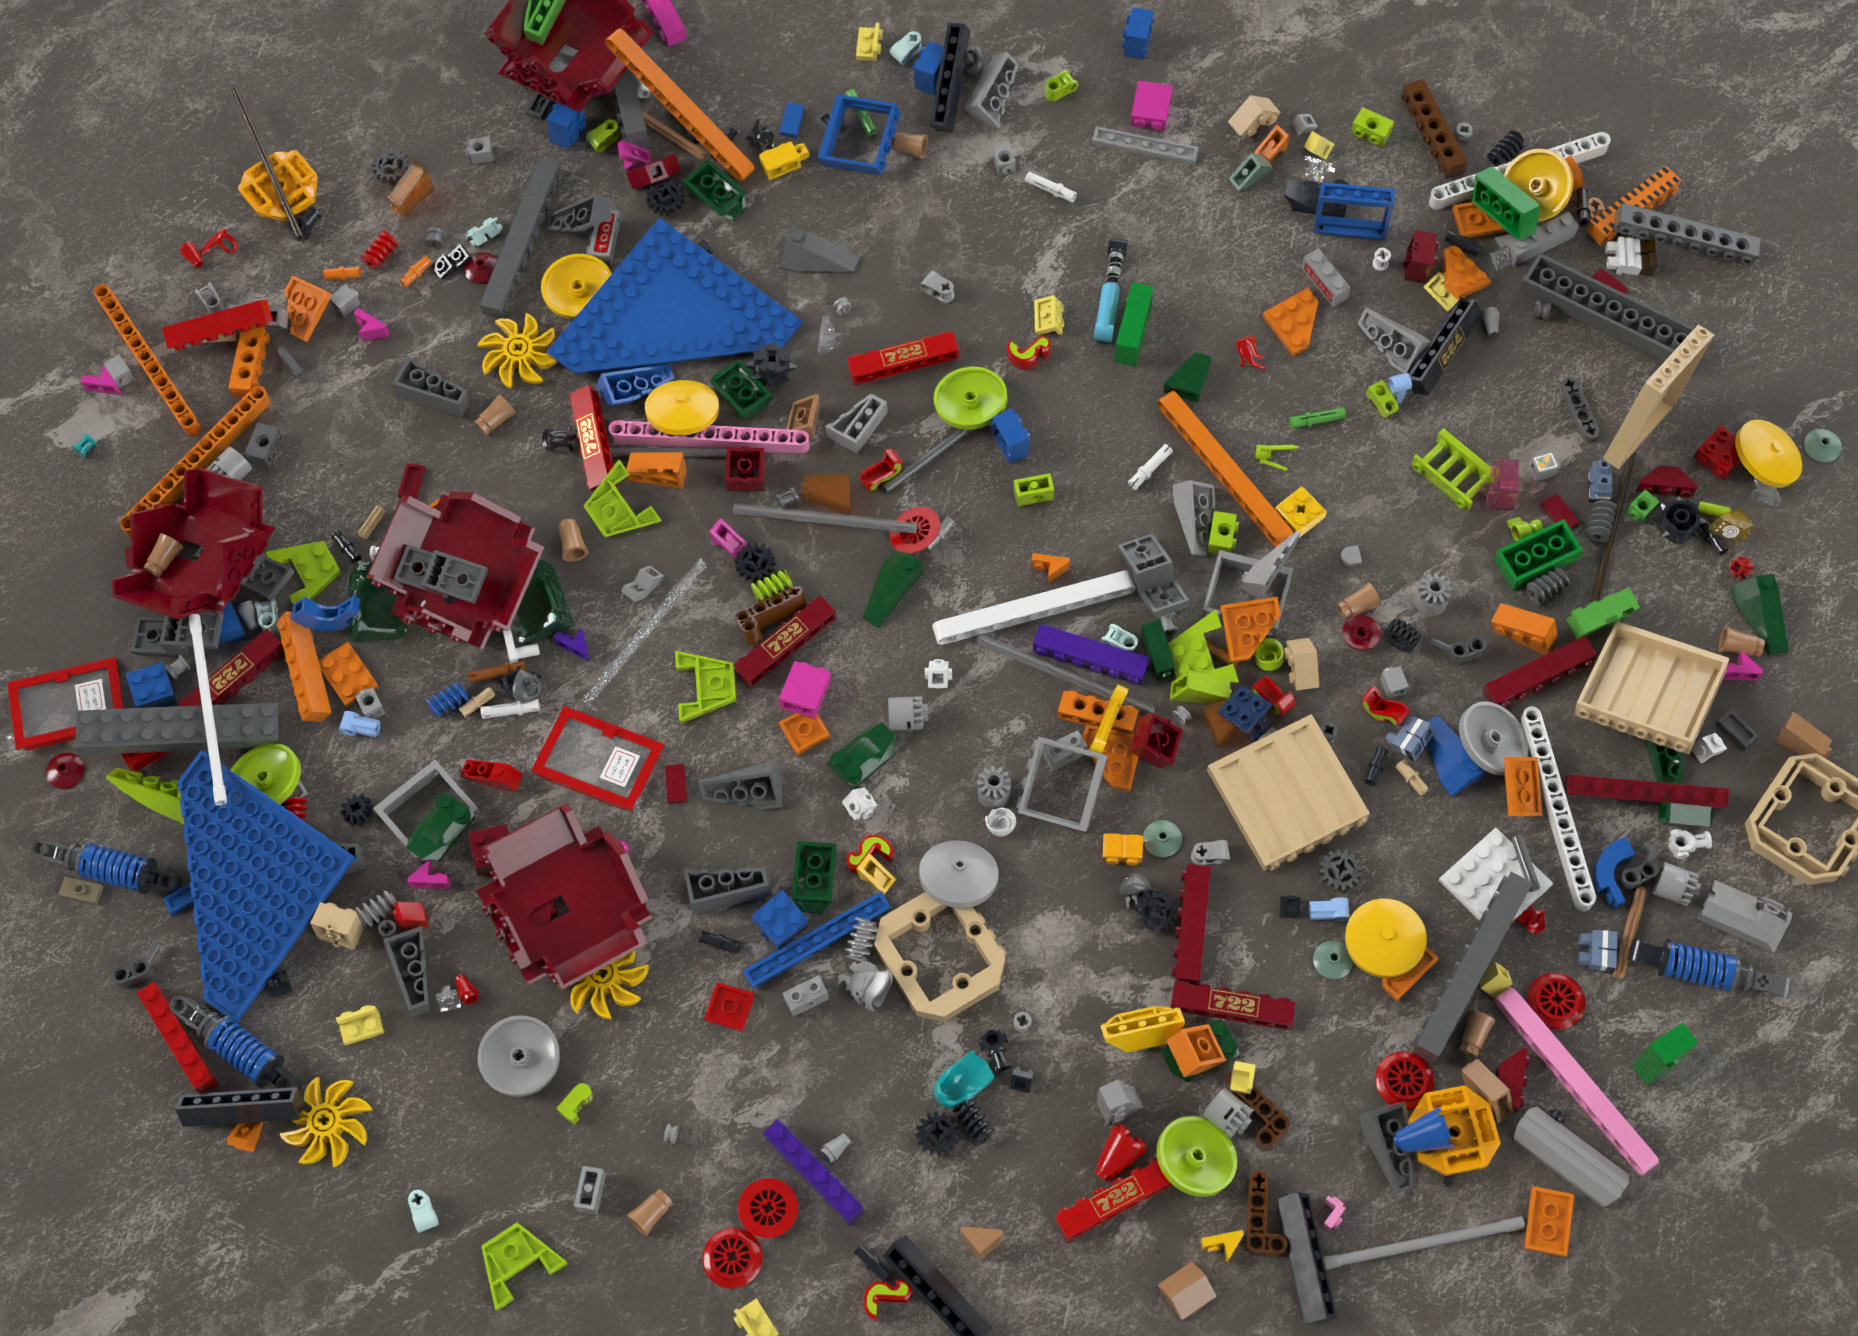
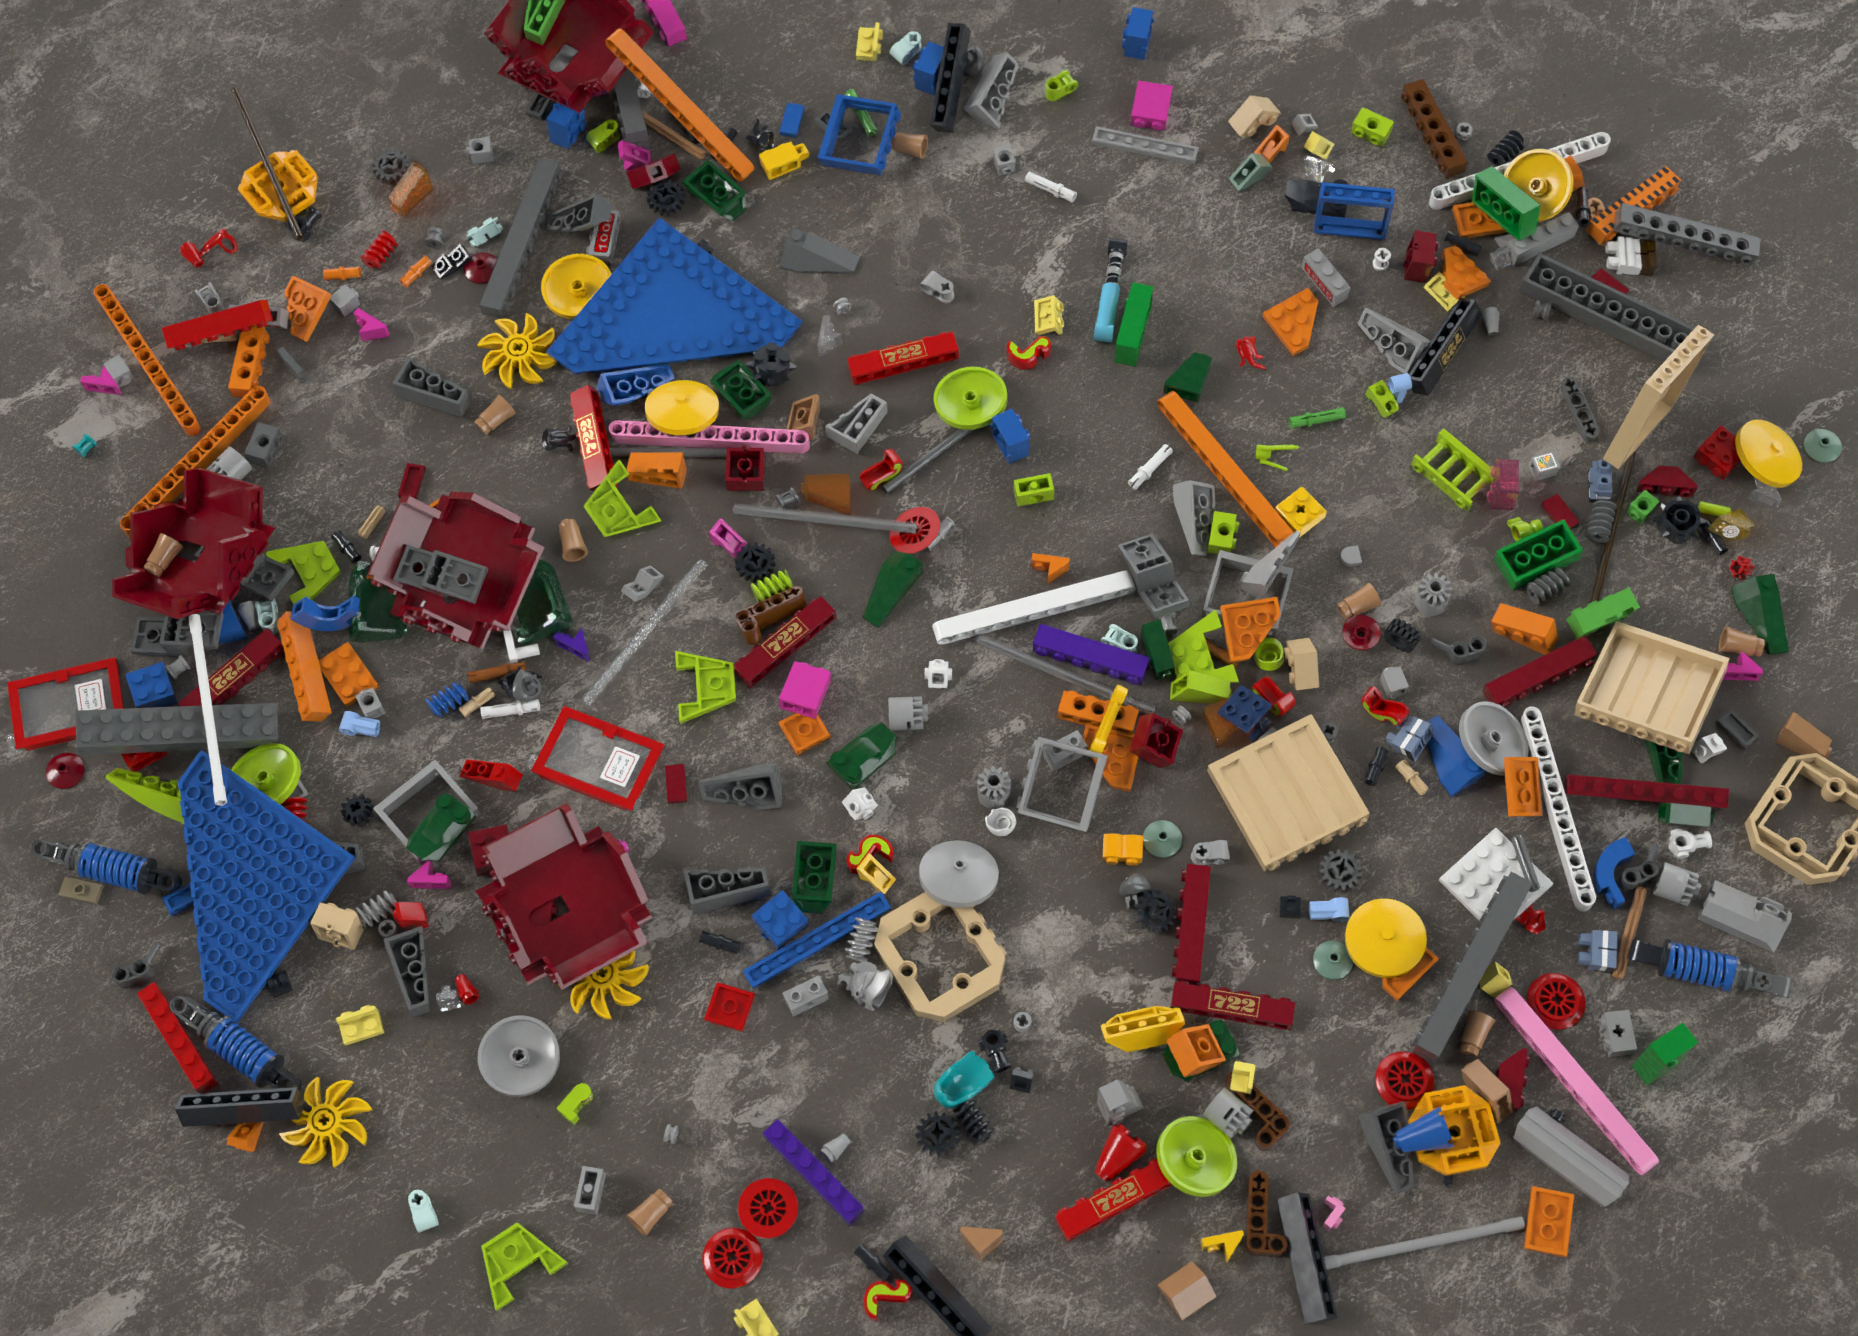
(1621, 1022): none -> light grey brick

